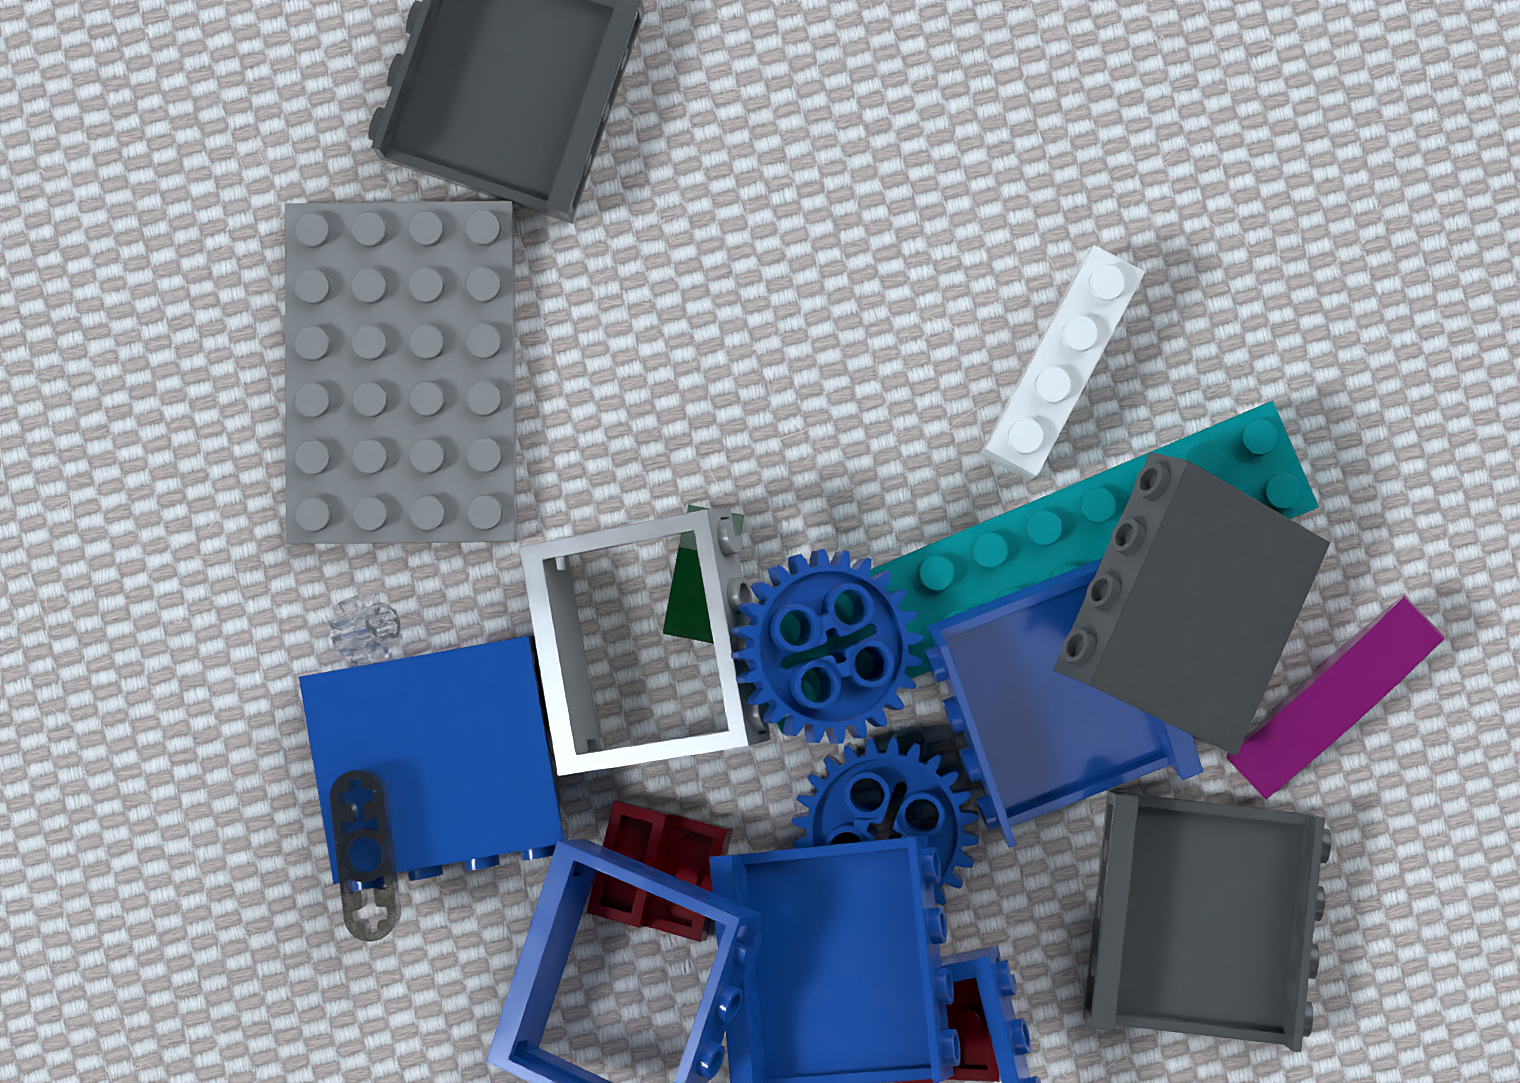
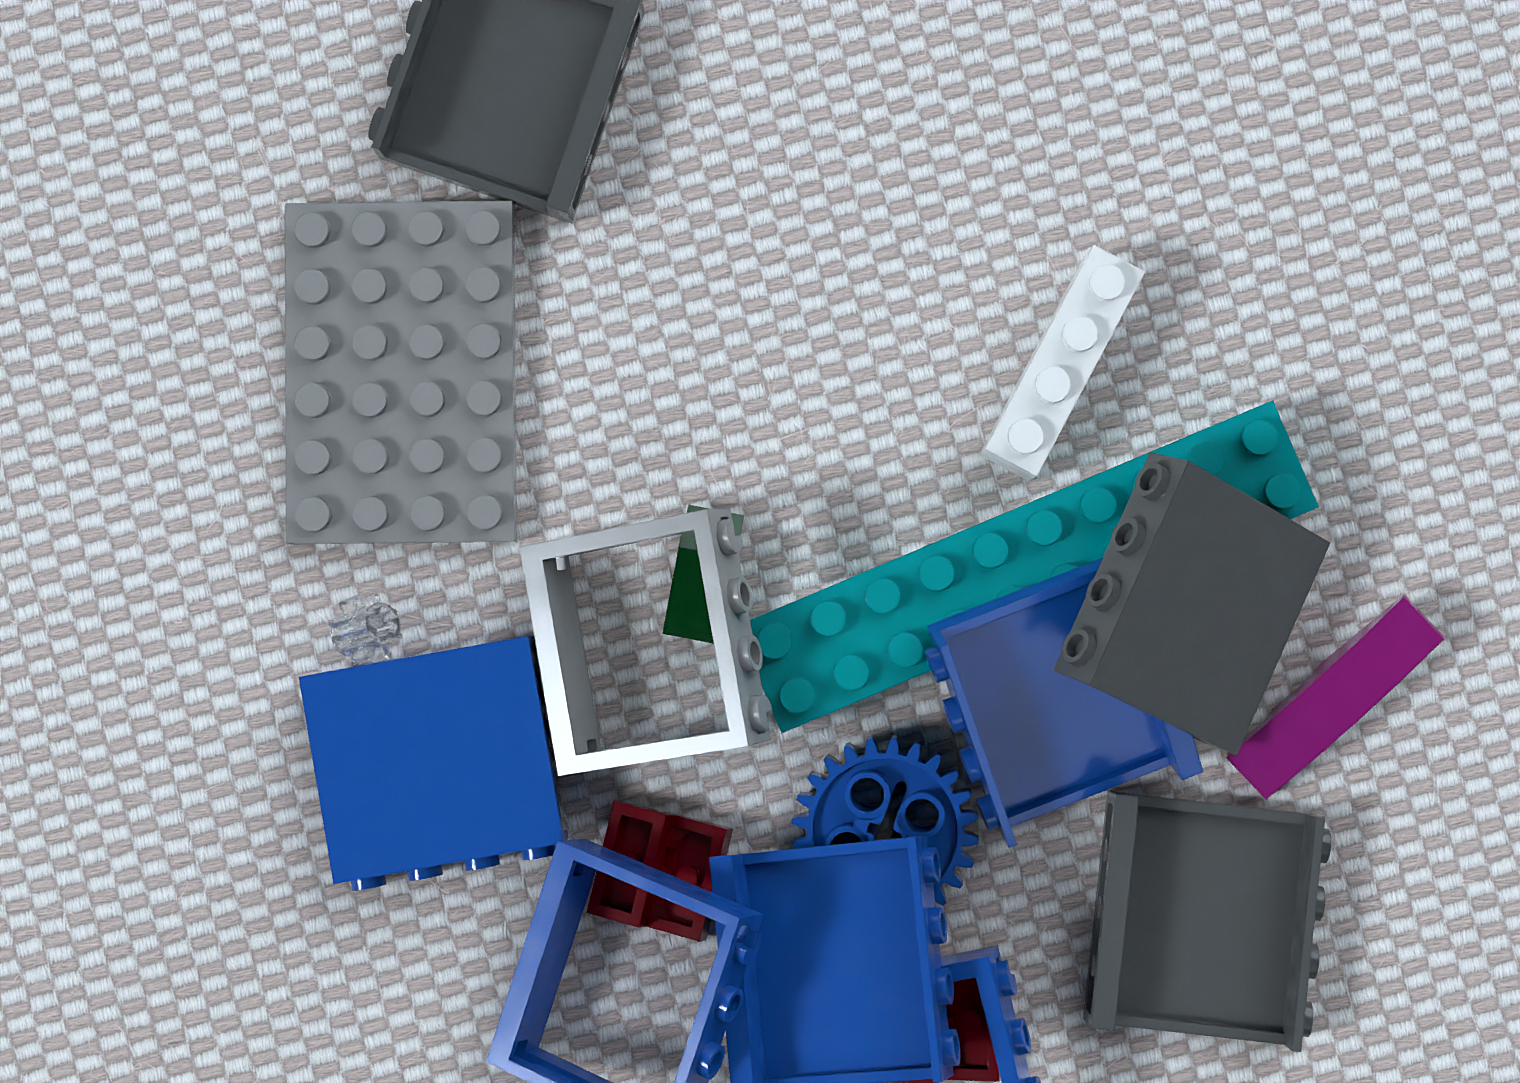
(383, 896): clear smoke beam -> none
(844, 696): blue gear -> none

